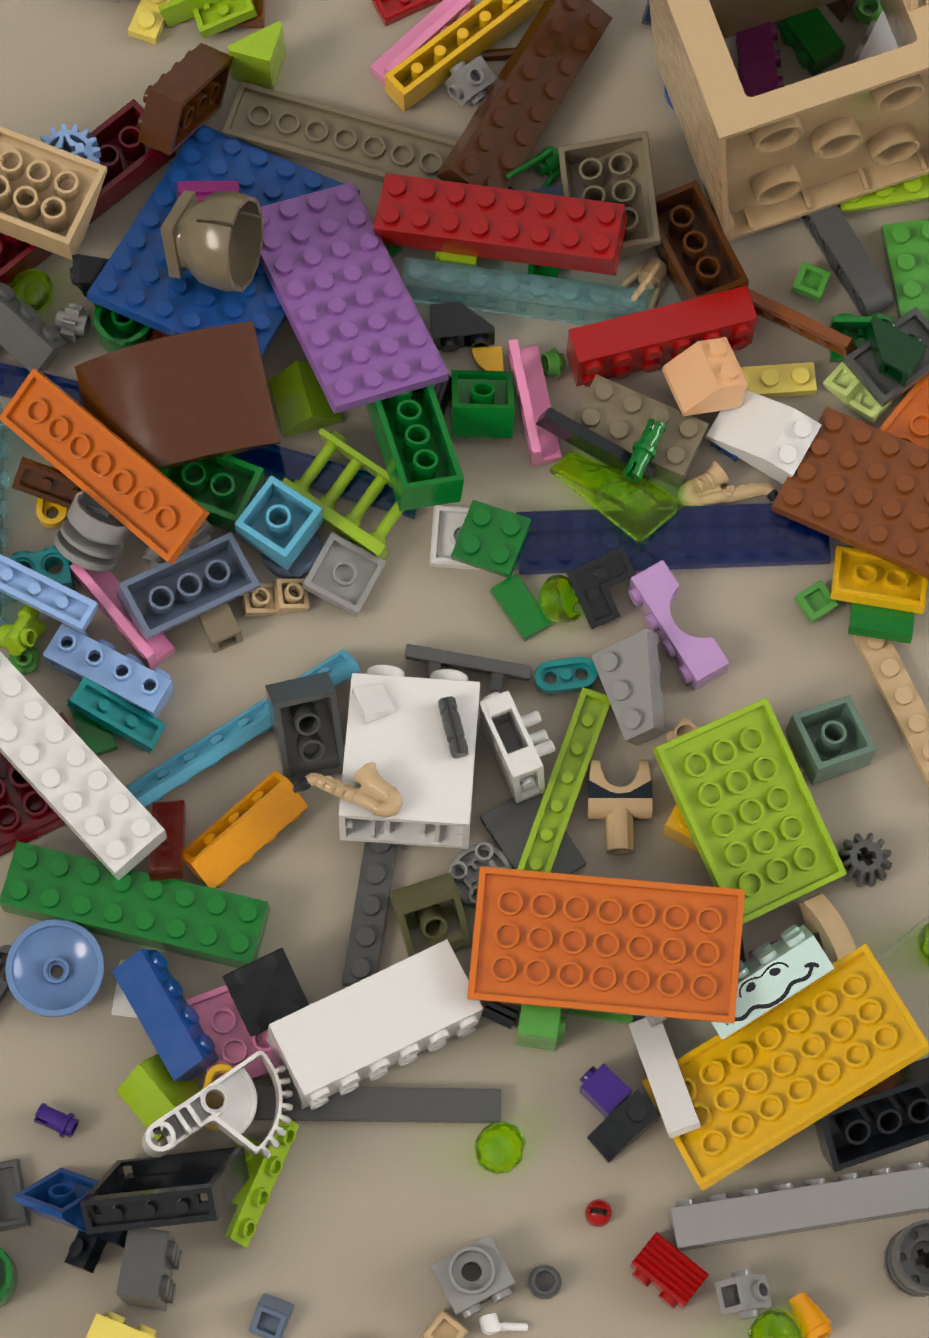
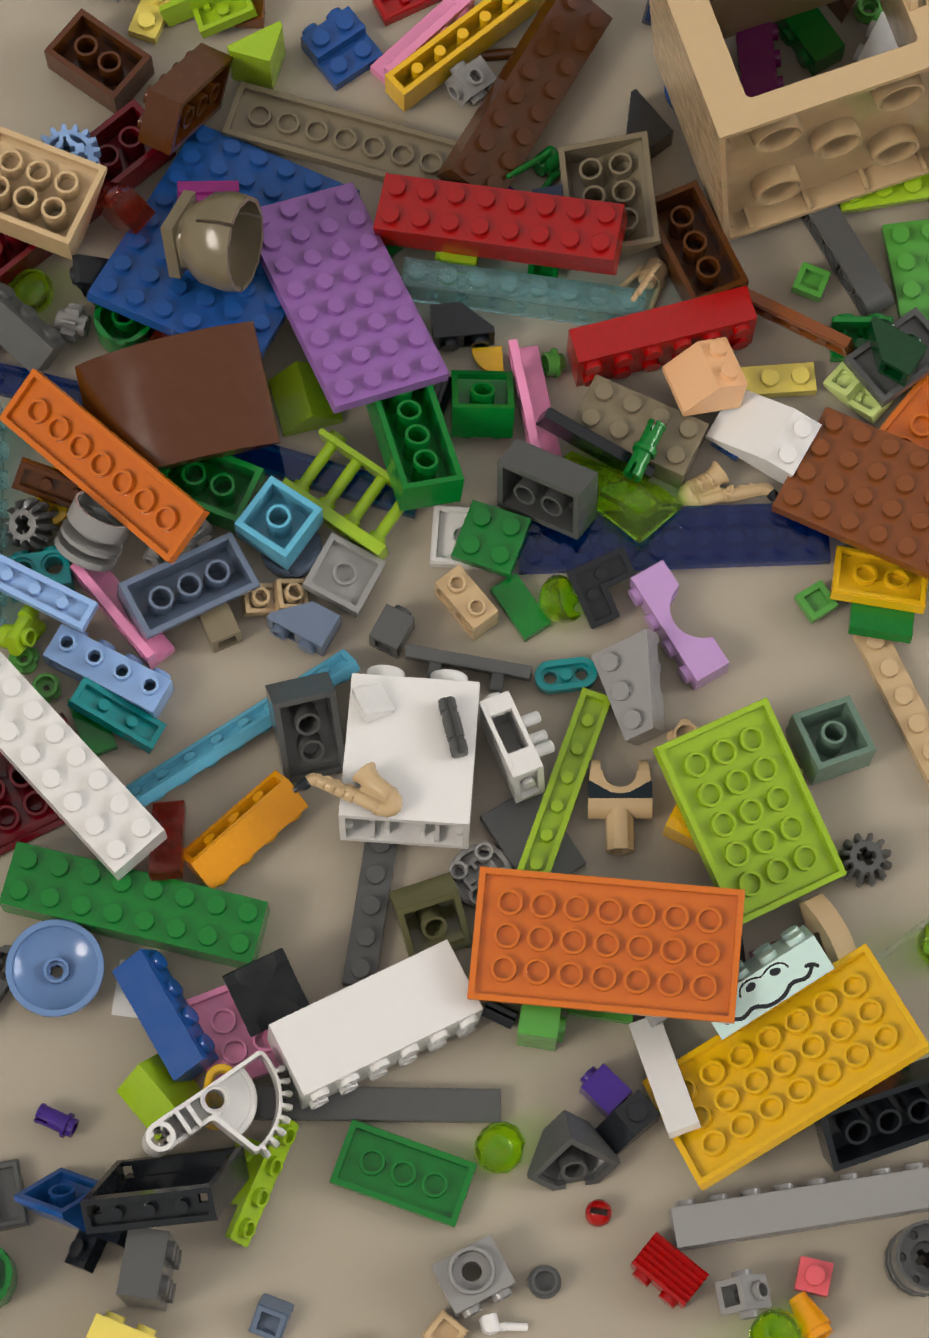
(30, 524): none -> dark grey gear
(50, 680): none -> bright green plate
(99, 61): none -> reddish brown brick
(123, 207): none -> clear red brick
(307, 625): none -> sand blue slope
(340, 47): none -> blue plate
(392, 630): none -> dark grey brick
(403, 1173): none -> green plate
(466, 602): none -> tan brick
(547, 489): none -> dark grey brick
(571, 1153): none -> dark grey slope
(644, 118): none -> black slope
(813, 1276): none -> coral plate

